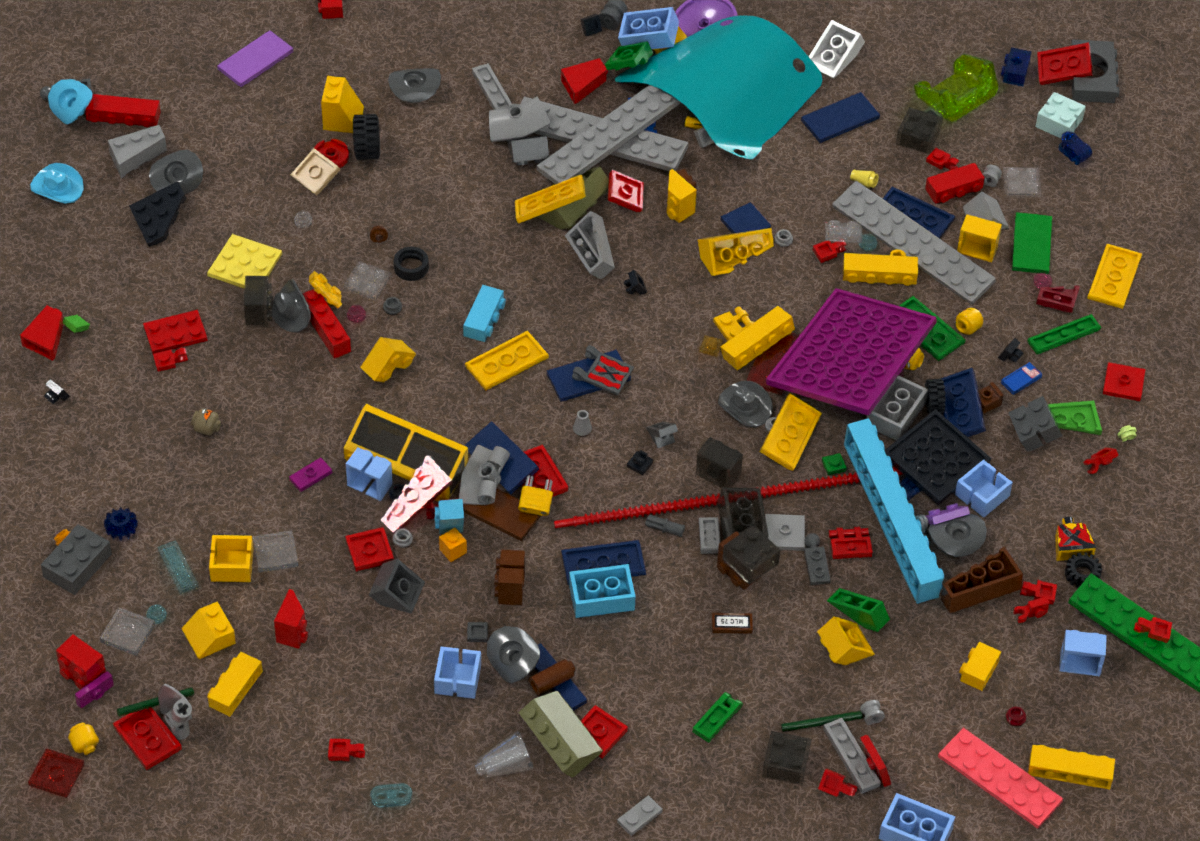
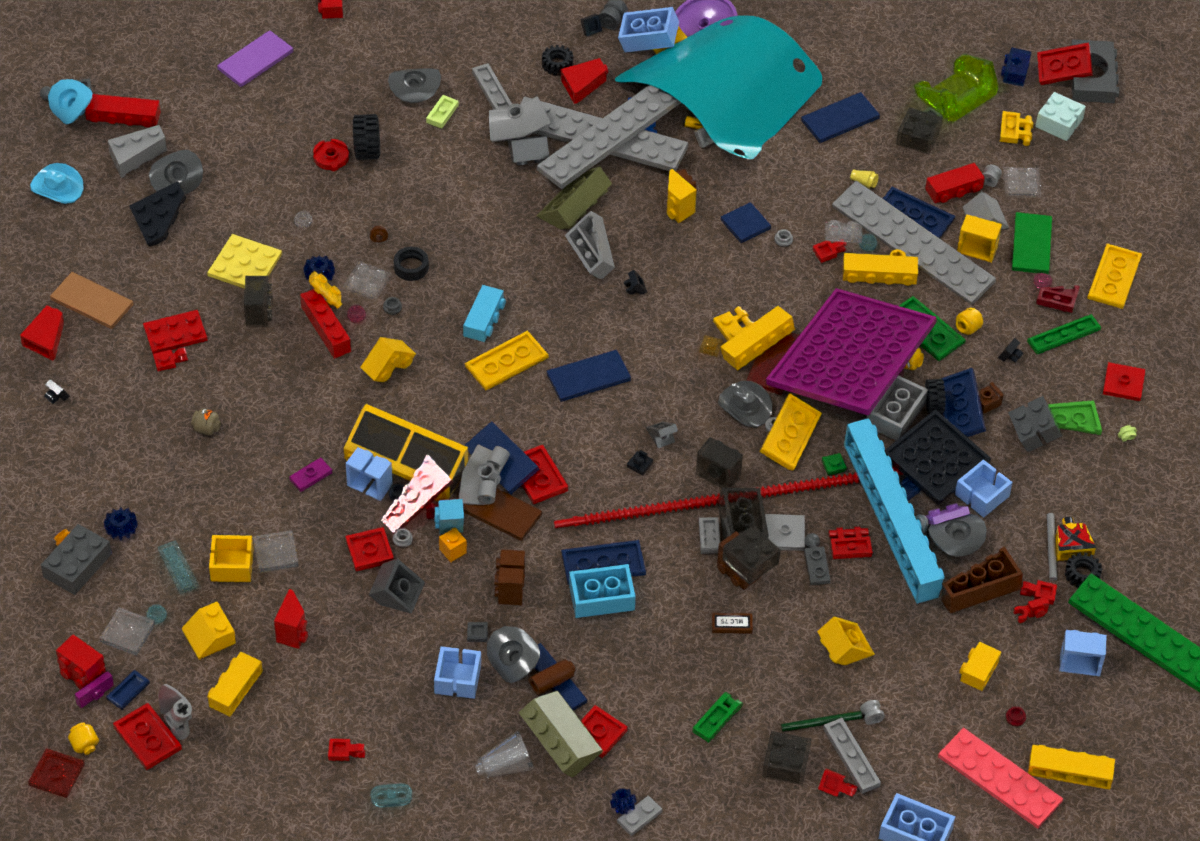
(75, 323): bright green tile -> none
(91, 300): none -> medium nougat tile
(128, 689): none -> dark blue tile
(148, 703): dark green bar -> none
(290, 308): dark grey hat -> none
(315, 171): tan tile -> none
(319, 265): none -> clear blue gear
(339, 105): yellow slope -> none
(442, 111): none -> yellowish green plate
(534, 499): yellow piece -> none
(549, 198): yellow tile -> none
(556, 52): none -> black tyre
(582, 424): light grey cone -> none
(605, 371): dark grey flag -> none
(623, 801): none -> clear blue gear
(625, 191): red tile -> none
(629, 56): green plate -> none
(665, 525): dark grey axle -> none
(726, 251): yellow wedge -> none
(836, 49): white slope -> none
(862, 609): green slope -> none
(874, 760): red plate -> none
(942, 159): red plate -> none
(1010, 128): none -> yellow plate
(1021, 378): blue tile -> none
(1051, 546): none -> light grey bar
(1076, 149): clear blue piece -> none
(1101, 457): red plate -> none
(1156, 628): red plate -> none

